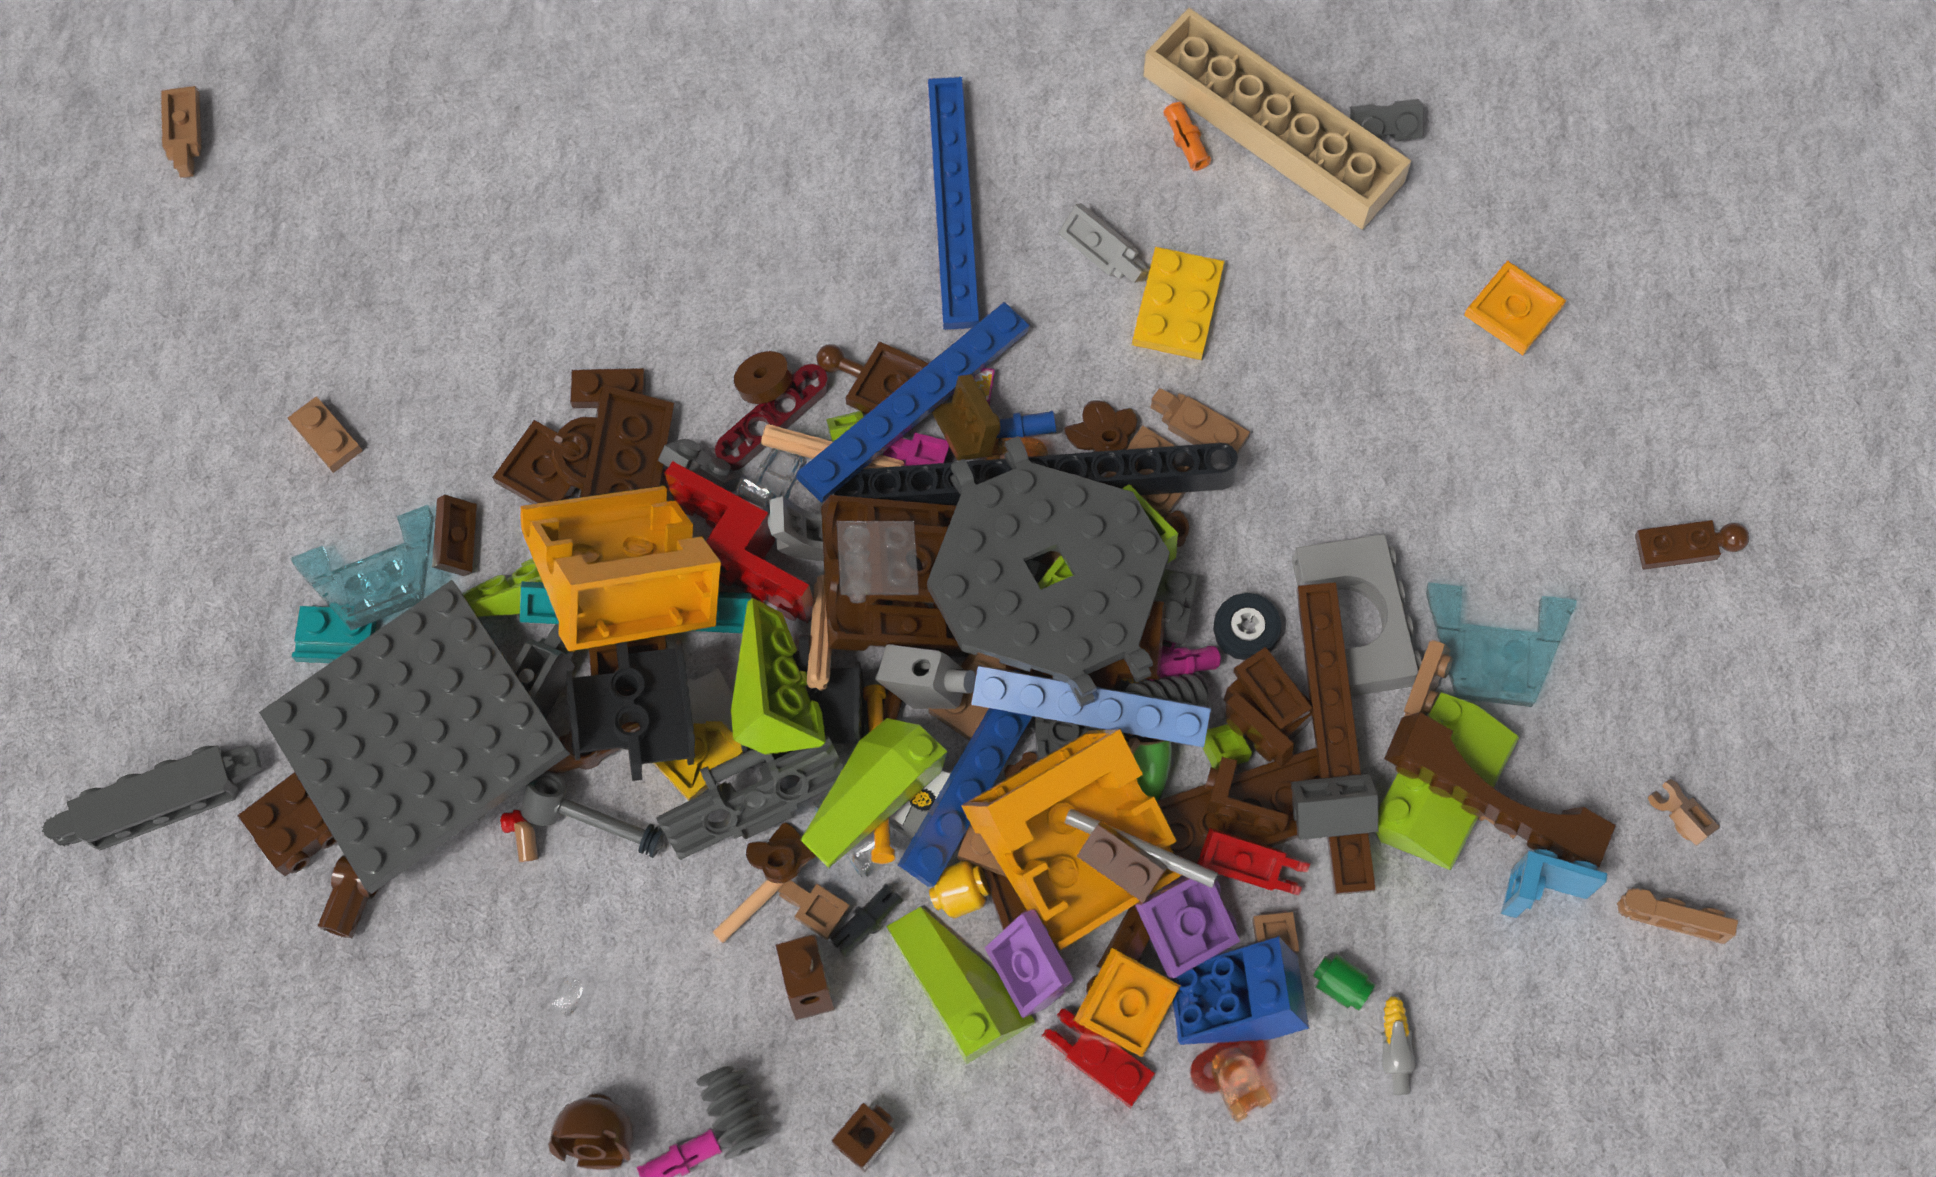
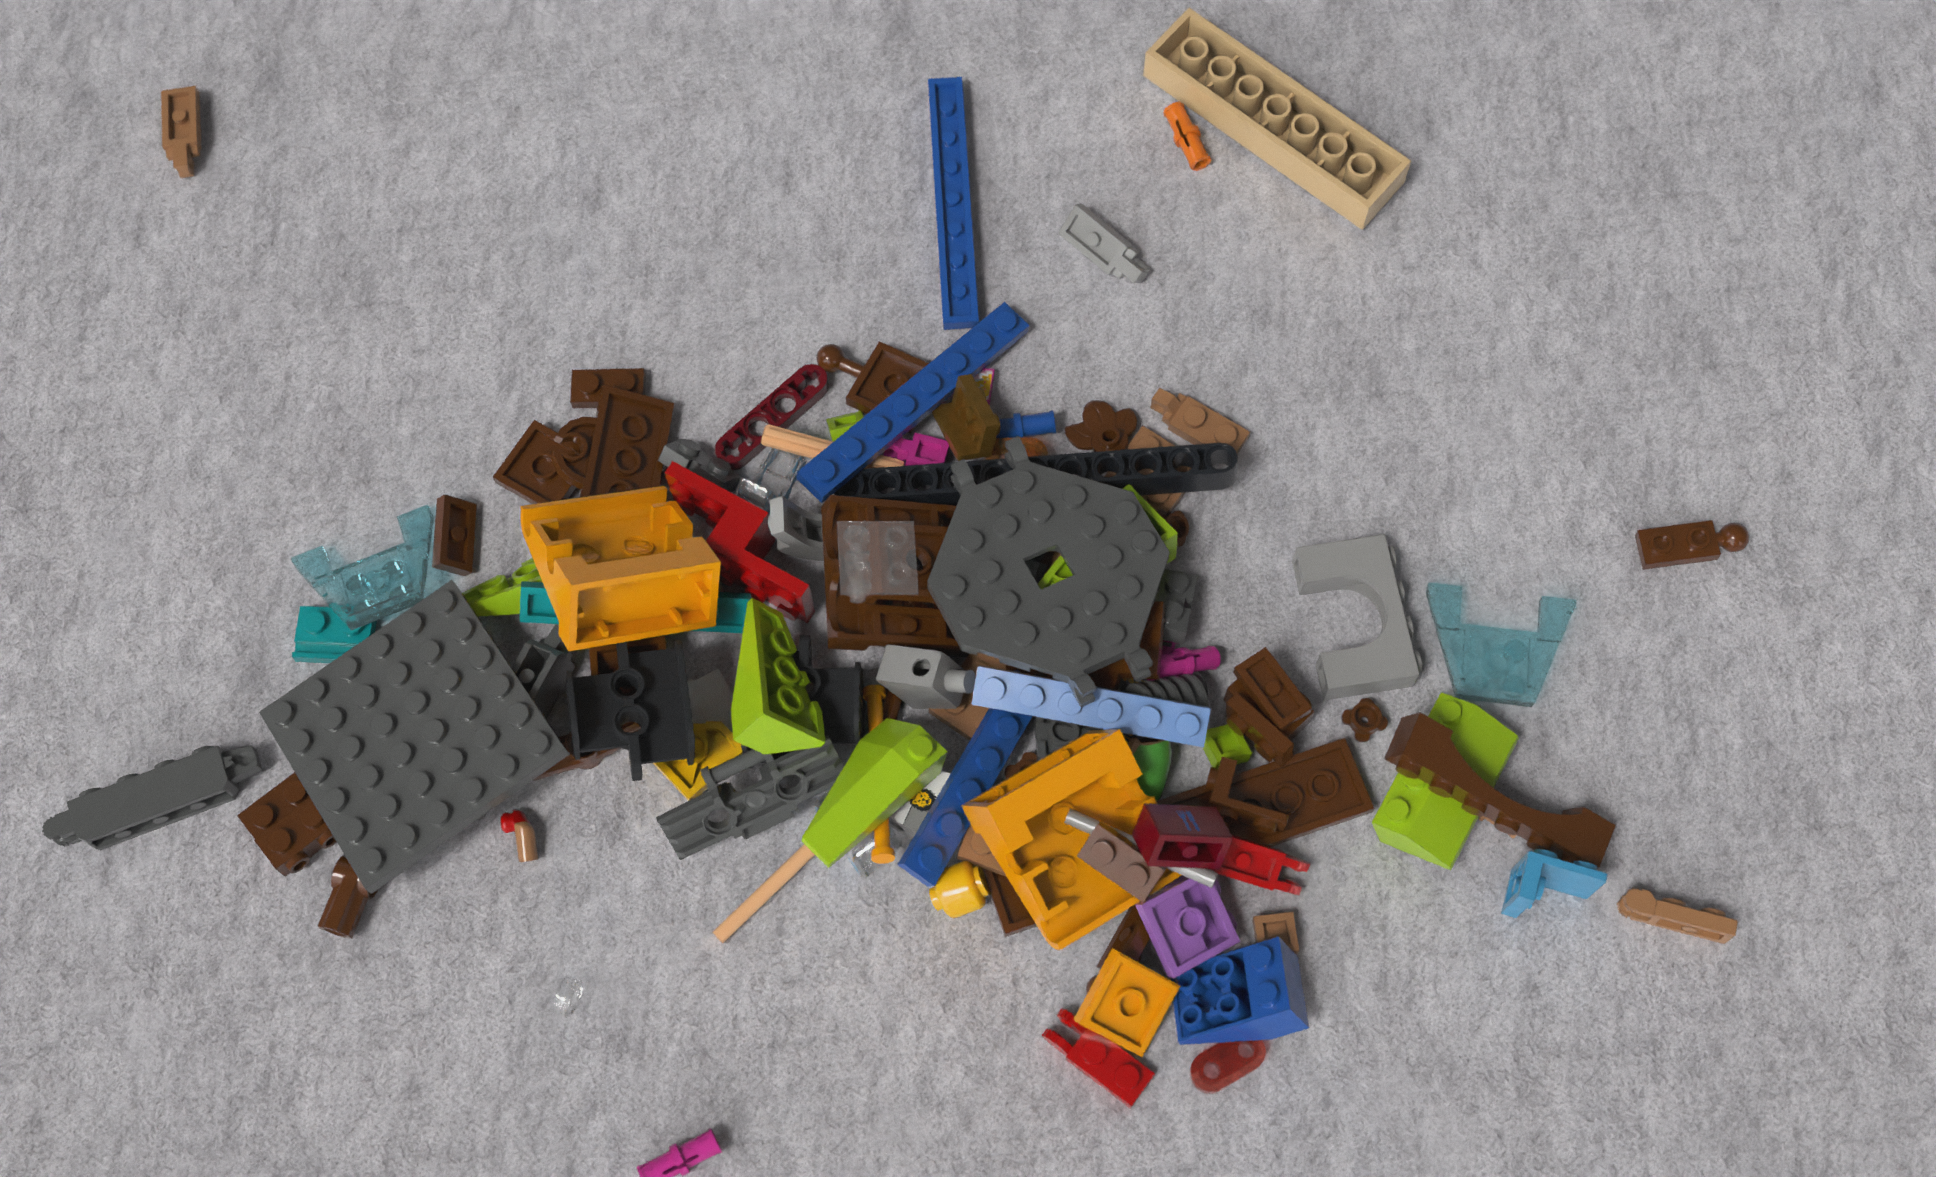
(324, 434): medium nougat plate -> none
(546, 799): dark grey piece -> none
(592, 1132): reddish brown cylinder -> none
(732, 1110): dark grey piece -> none
(763, 377): reddish brown piece -> none
(781, 856): reddish brown plate -> none
(804, 977): reddish brown torso -> none
(818, 910): medium nougat plate -> none
(819, 652): light nougat axle -> none
(848, 1137): reddish brown brick -> none
(866, 920): black pin -> none
(958, 985): lime wedge -> none
(1029, 964): medium lavender plate -> none
(1178, 303): yellow plate -> none
(1182, 836): none -> dark red brick
(1232, 1073): clear orange plate -> none
(1255, 609): black bush -> none
(1333, 724): reddish brown plate -> none
(1335, 806): dark grey hinge -> none
(1343, 982): green brick -> none
(1367, 709): none -> reddish brown plate
(1397, 1048): light grey piece -> none
(1398, 120): dark grey piece -> none
(1433, 667): medium nougat hinge -> none
(1515, 307): light orange plate -> none
(1688, 816): medium nougat plate -> none

